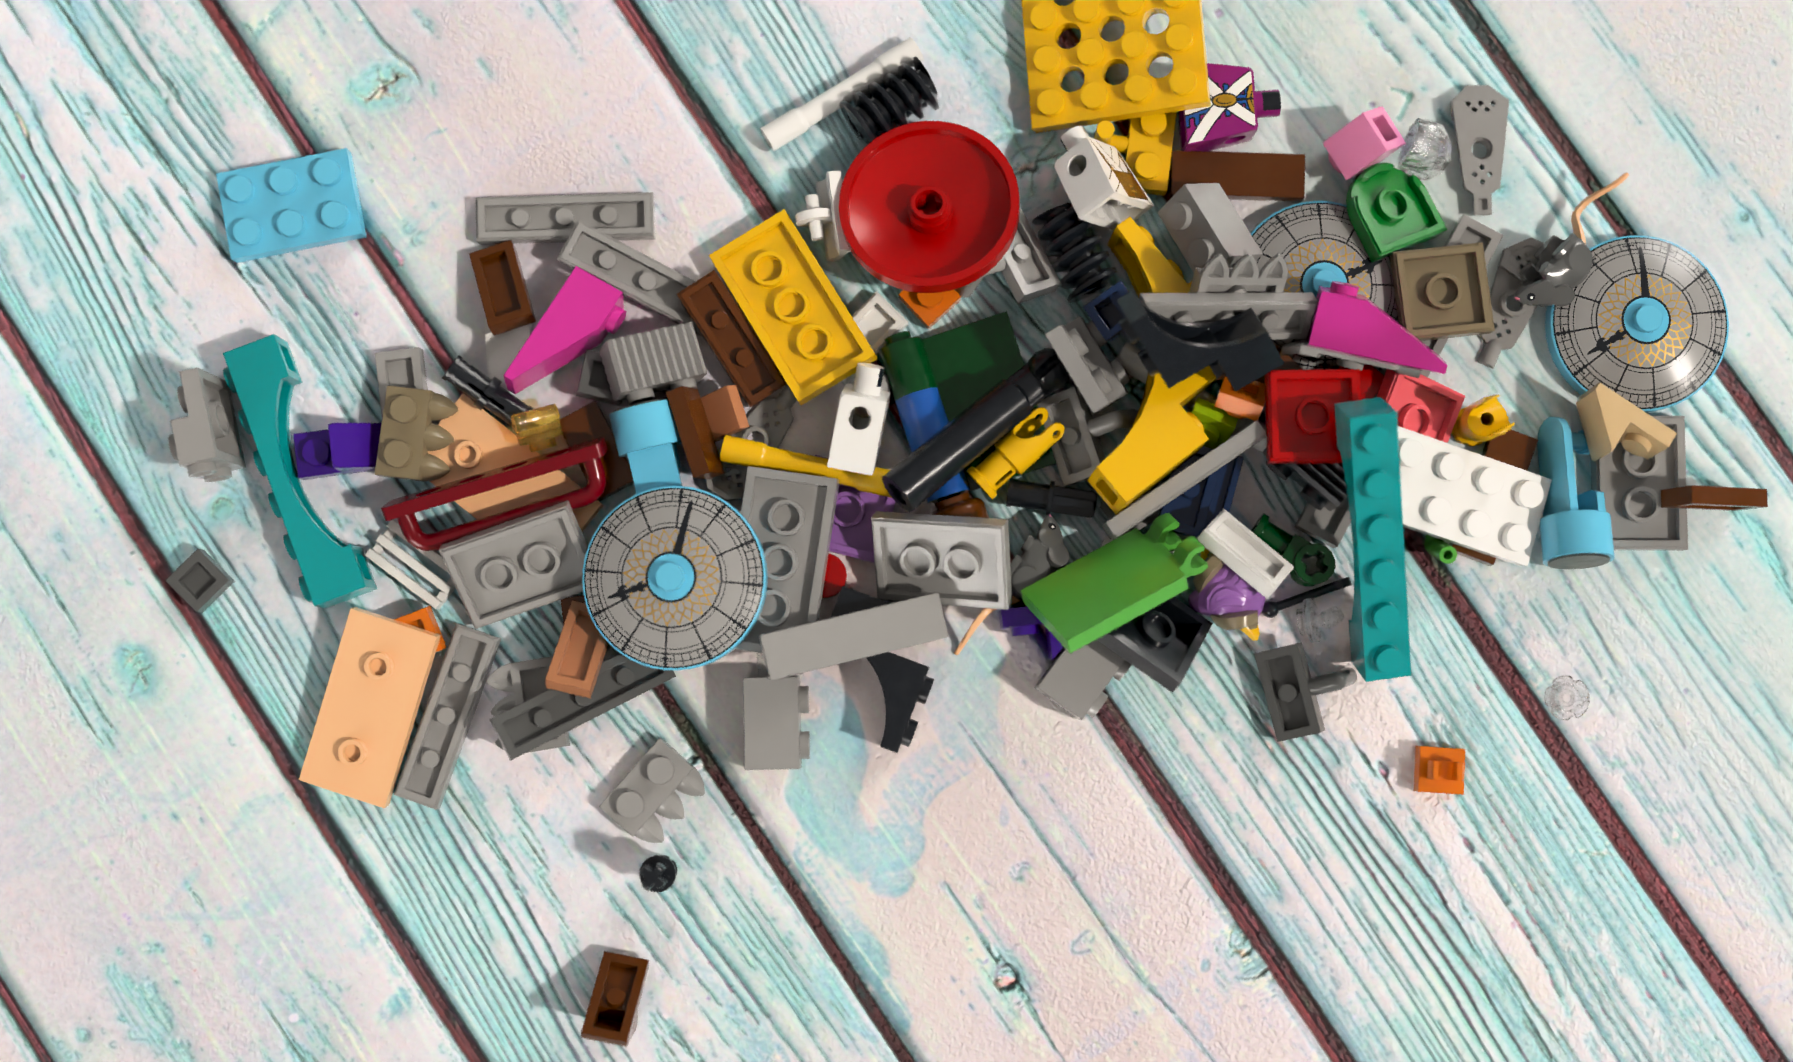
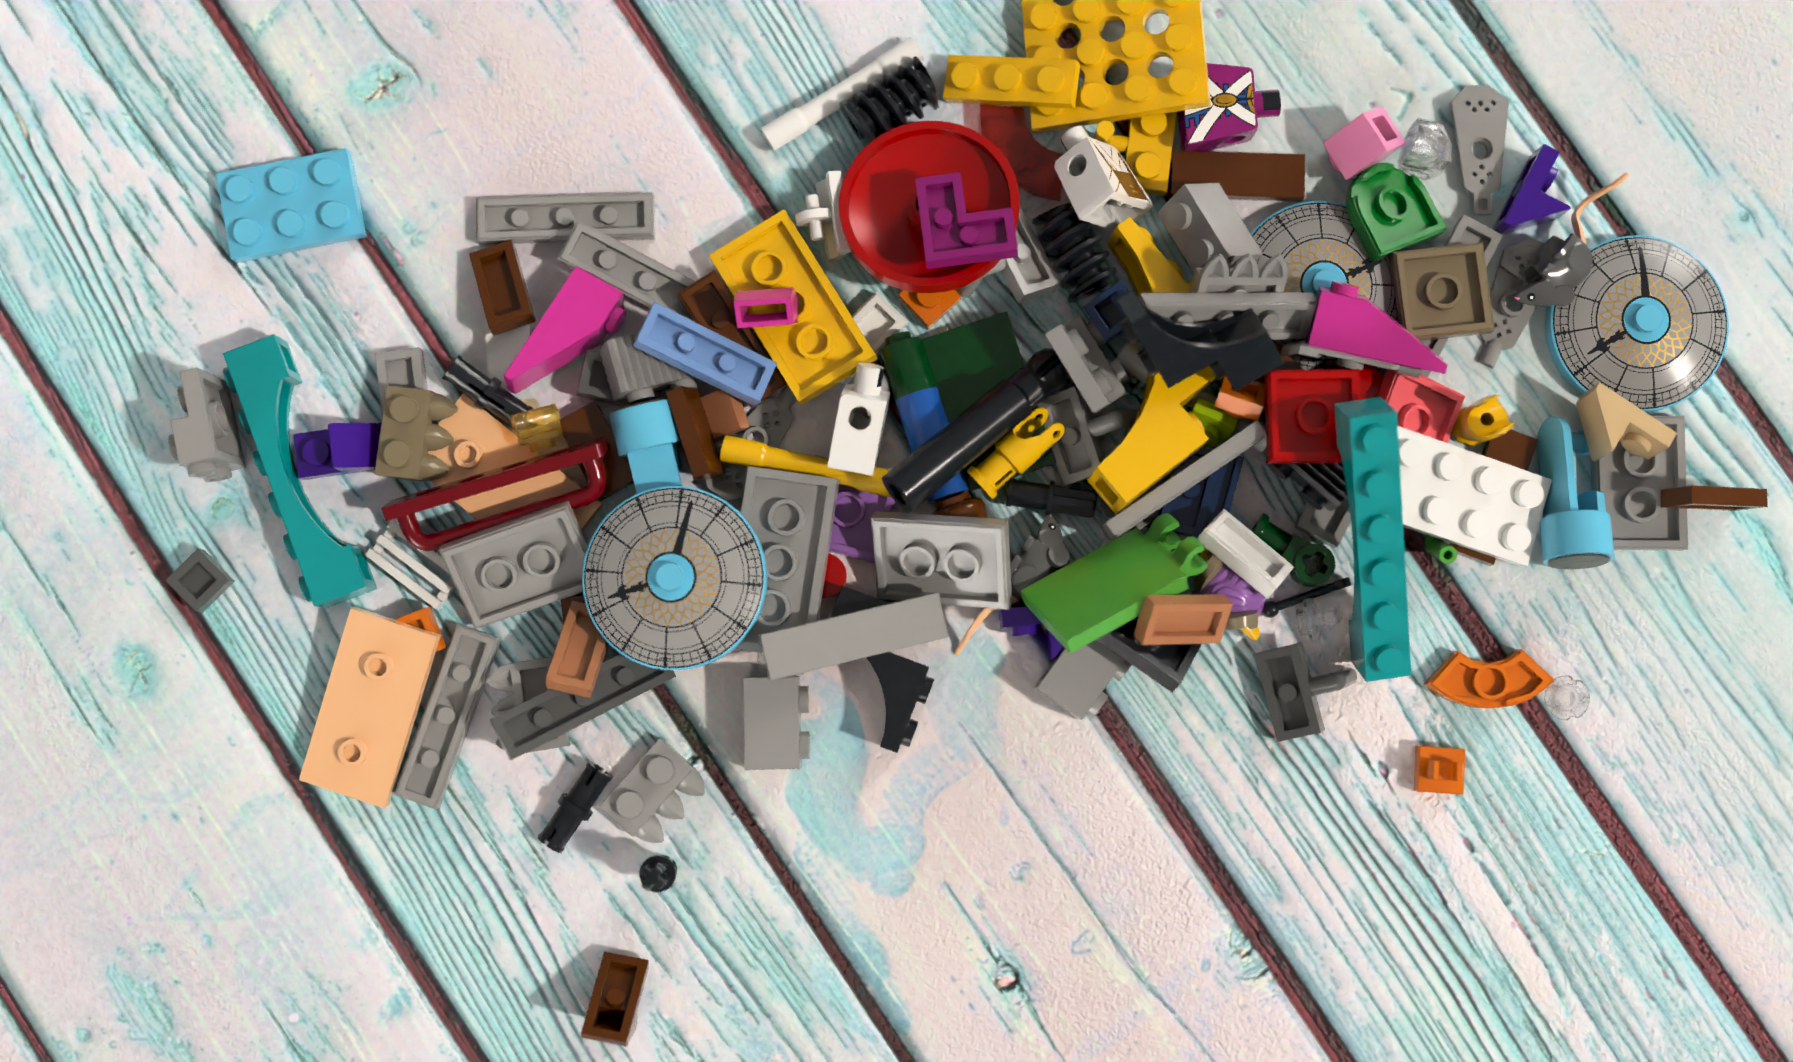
(575, 807): none -> black pin
(704, 354): none -> medium blue plate
(762, 297): none -> dark pink piece
(959, 237): none -> magenta plate
(1011, 81): none -> yellow plate
(1028, 158): none -> clear red tile
(1182, 619): none -> nougat tile
(1489, 684): none -> orange tile
(1528, 202): none -> dark purple slope

